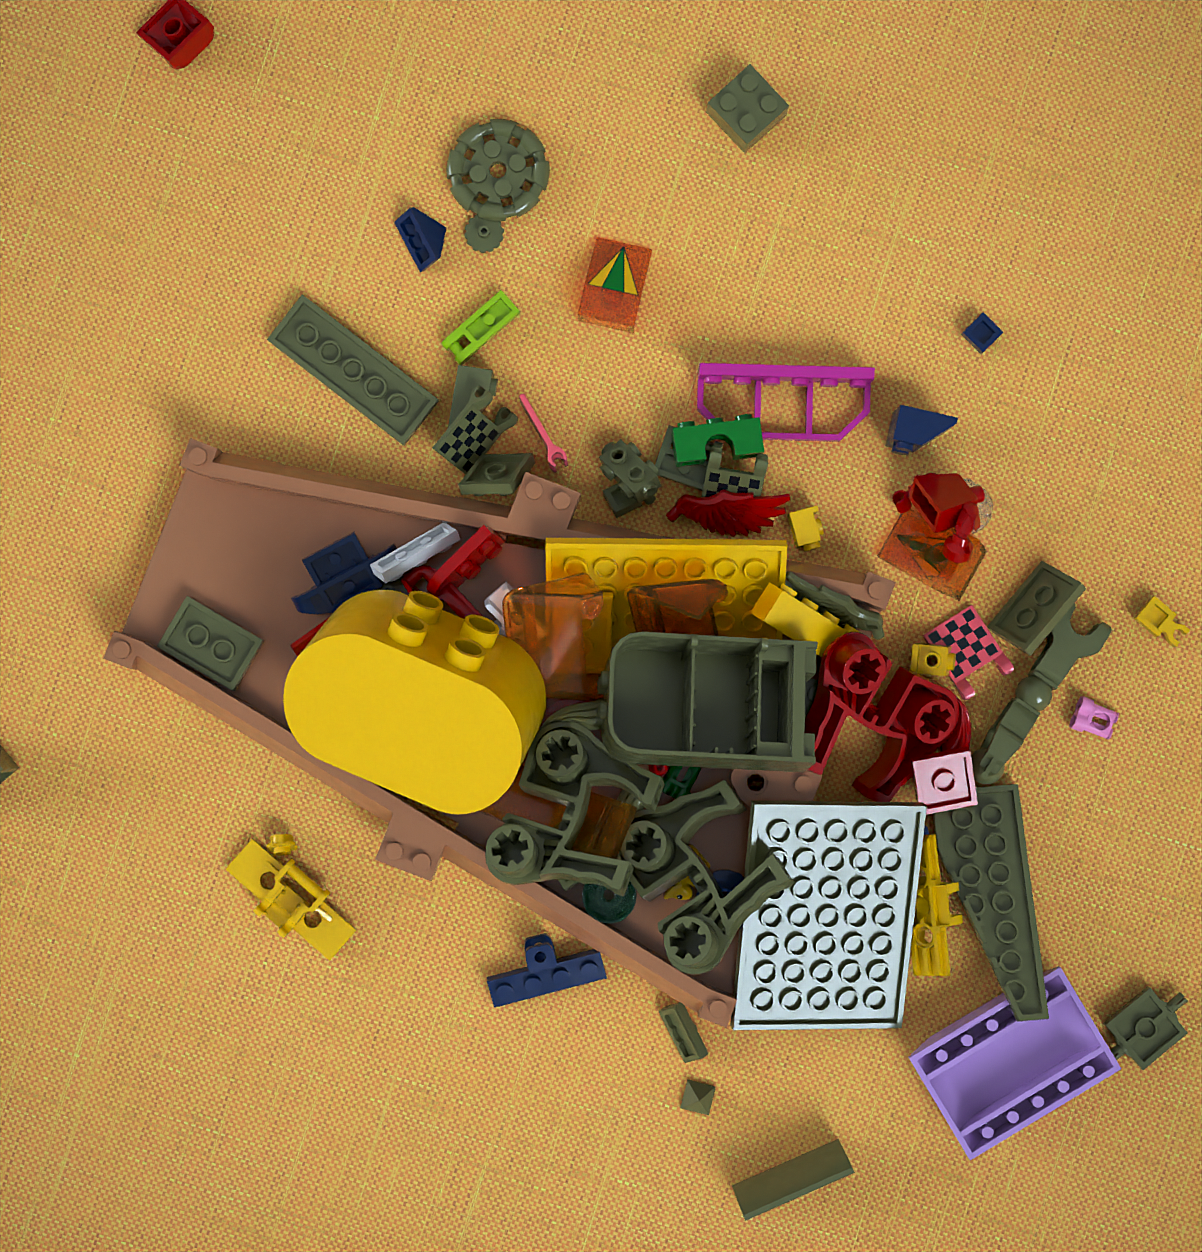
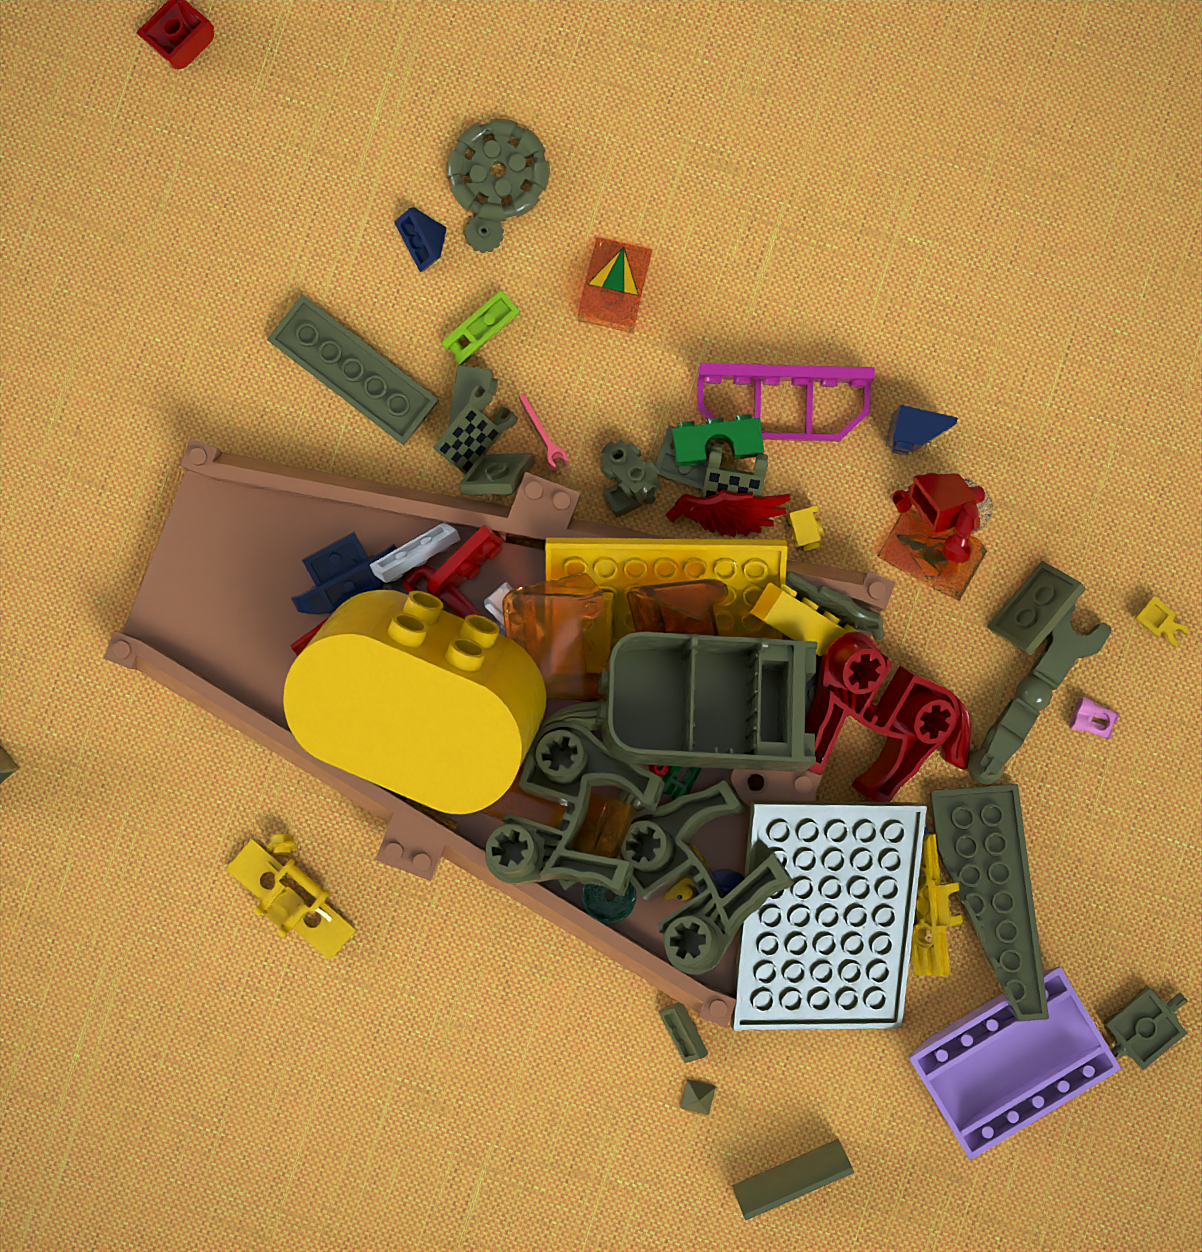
(210, 643): olive plate -> none
(545, 972): dark blue plate -> none
(747, 108): olive brick -> none
(920, 656): yellow brick -> none
(944, 780): plate -> none
(972, 646): coral flag -> none
(982, 333): dark blue plate -> none

